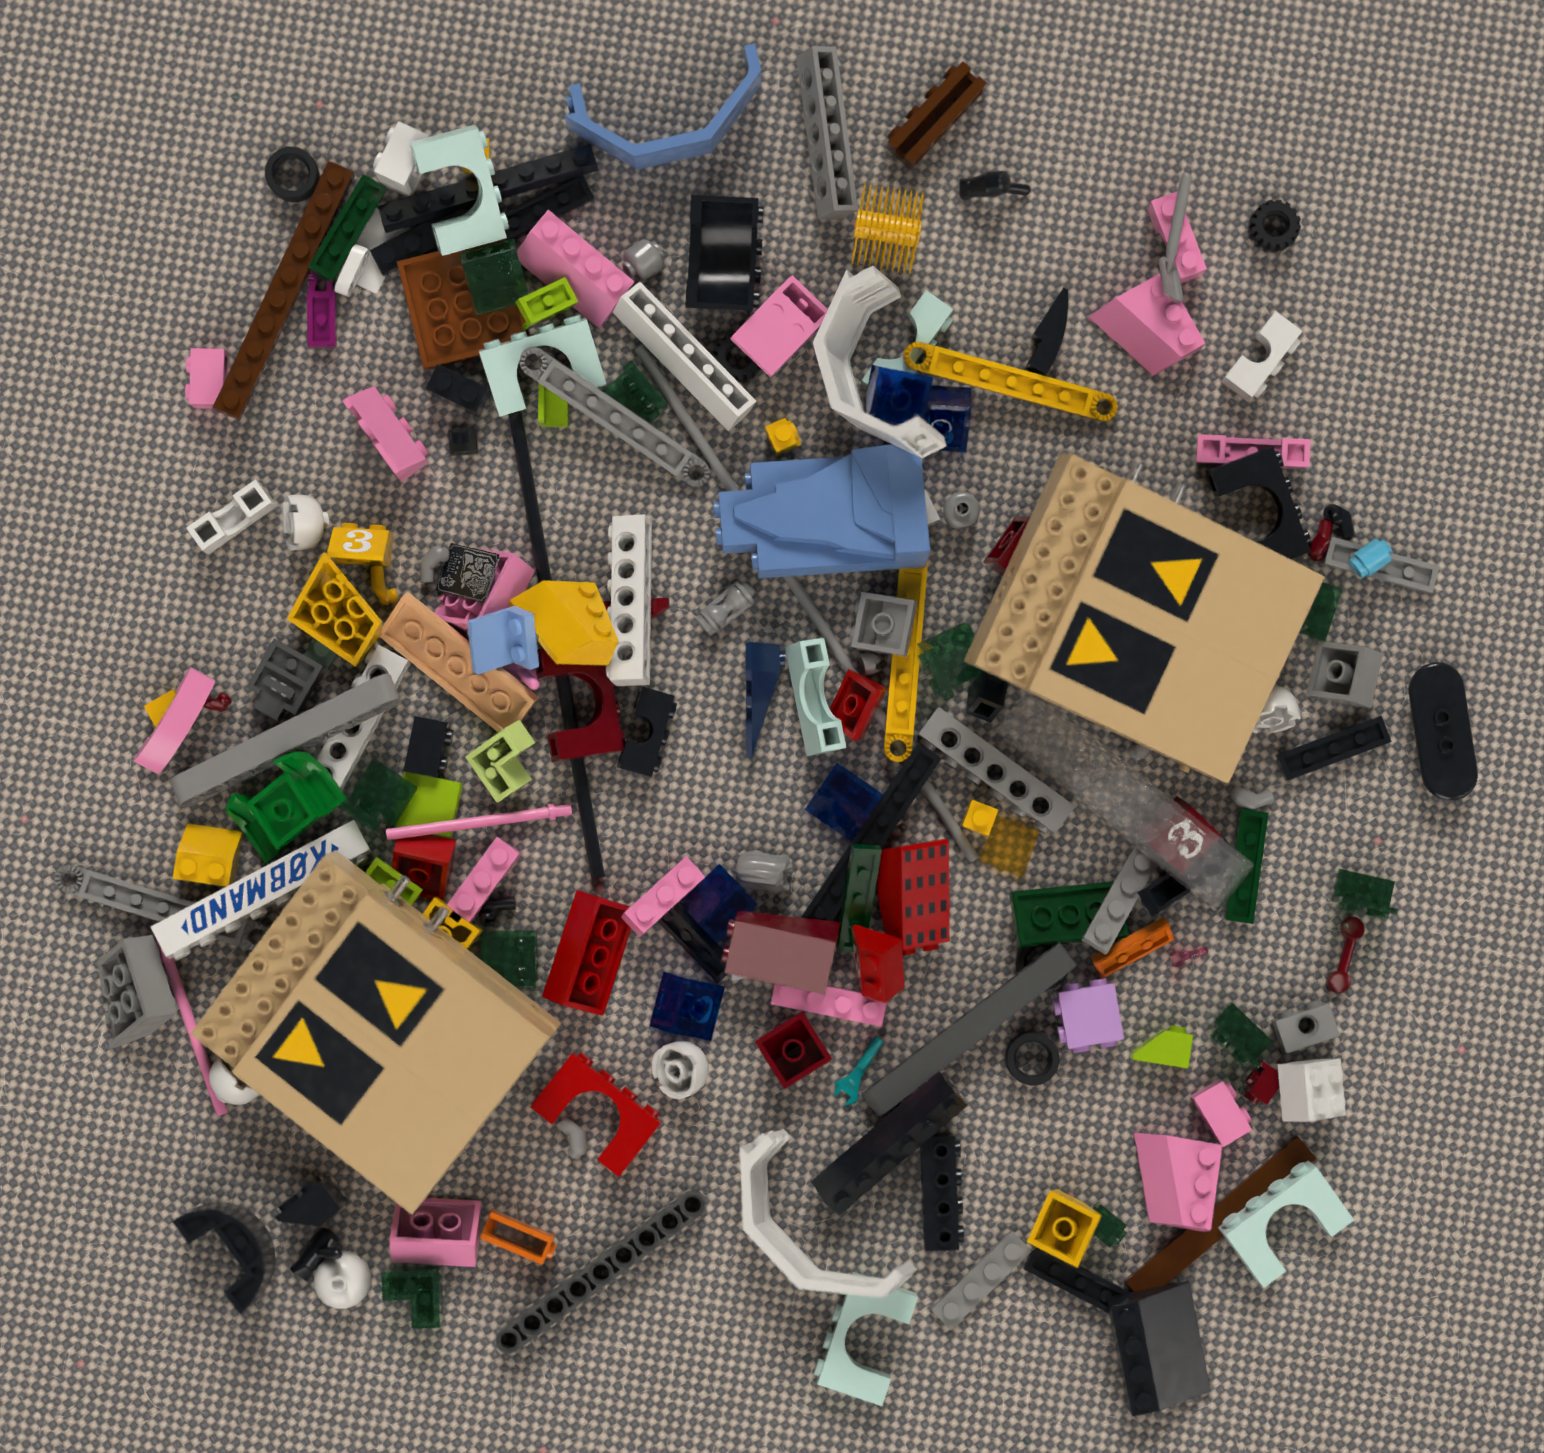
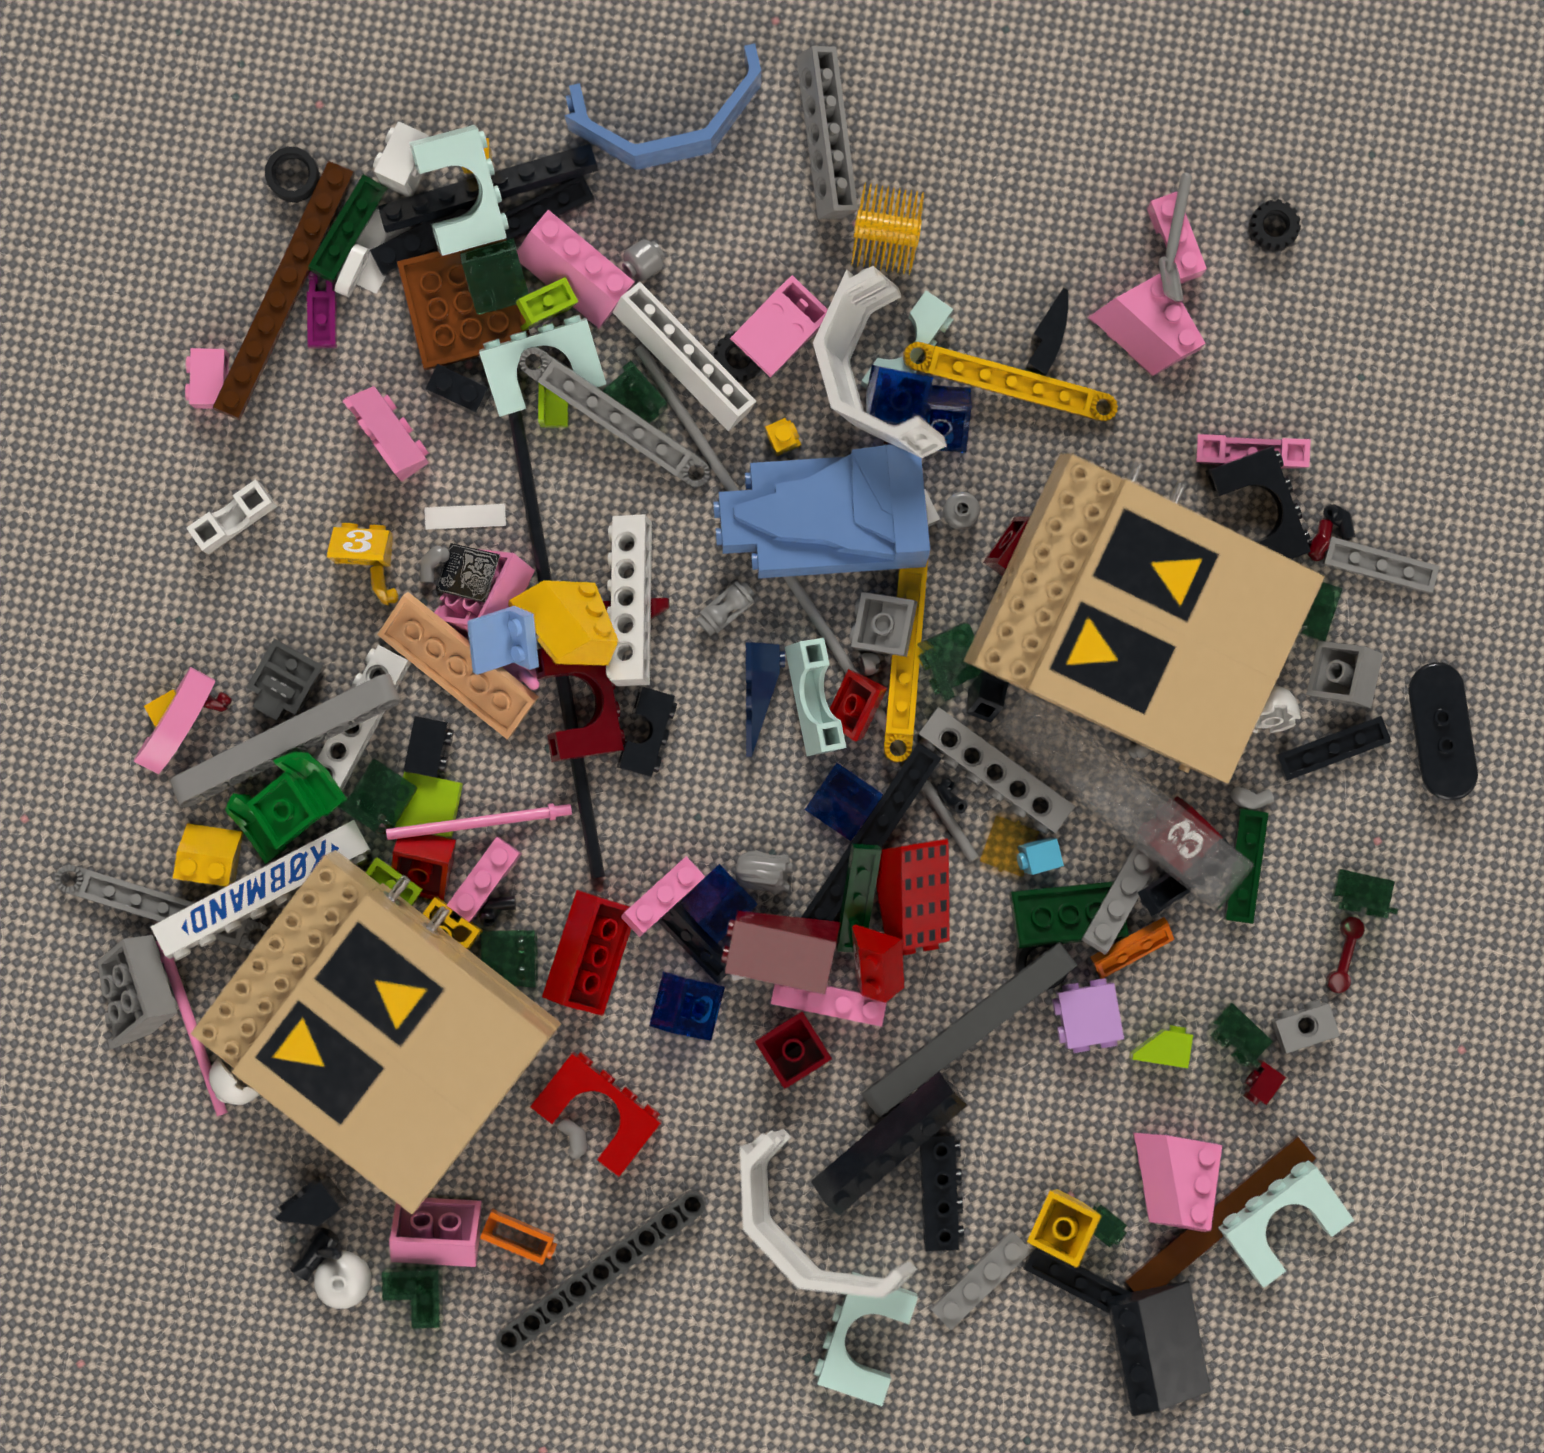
(245, 1239): black cylinder -> none
(303, 521): white cylinder -> none
(320, 653): sand green plate -> none
(336, 613): yellow wedge -> none
(463, 441): pearl dark grey piece -> none
(465, 516): none -> white sticker
(497, 761): yellowish green brick -> none
(680, 1069): white cylinder -> none
(724, 253): black cylinder -> none
(851, 1082): teal piece -> none
(936, 115): reddish brown brick -> none
(950, 799): none -> black arm
(979, 818): yellow brick -> none
(991, 185): black piece -> none
(1039, 856): none -> medium azure brick
(1049, 1071): black tyre -> none
(1188, 954): clear pink hand -> none
(1221, 1112): bright pink brick -> none
(1277, 337): white arch -> none
(1311, 1090): white brick -> none
(1371, 558): medium azure brick -> none

